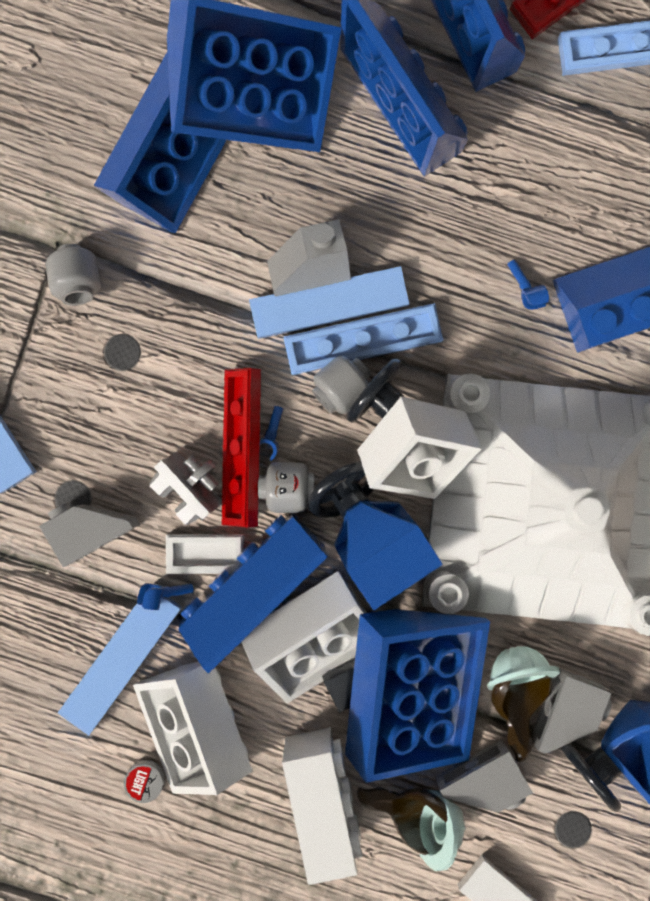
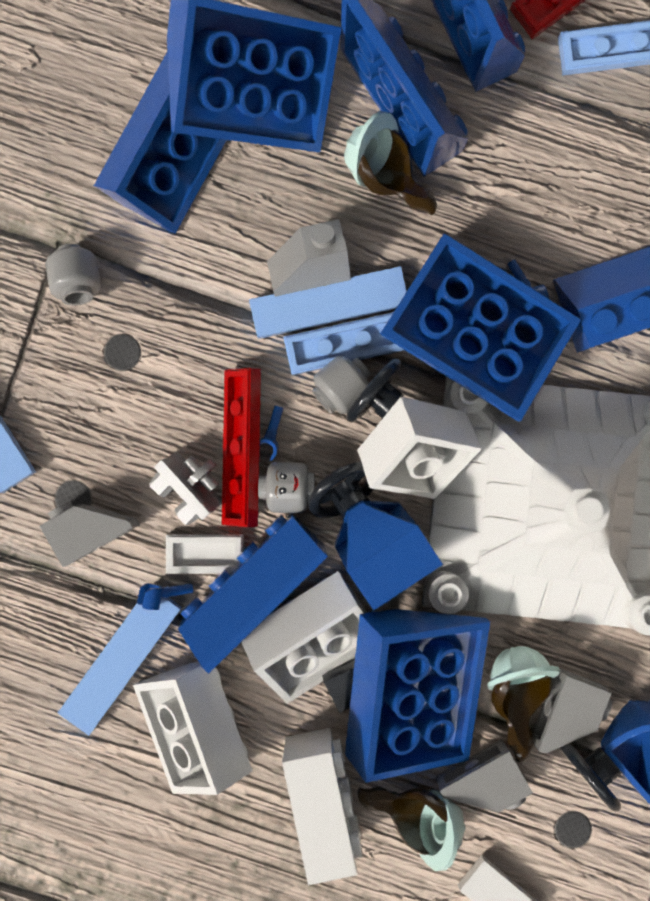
(144, 781): tile -> none
(383, 162): none -> piece
(481, 327): none -> blue slope

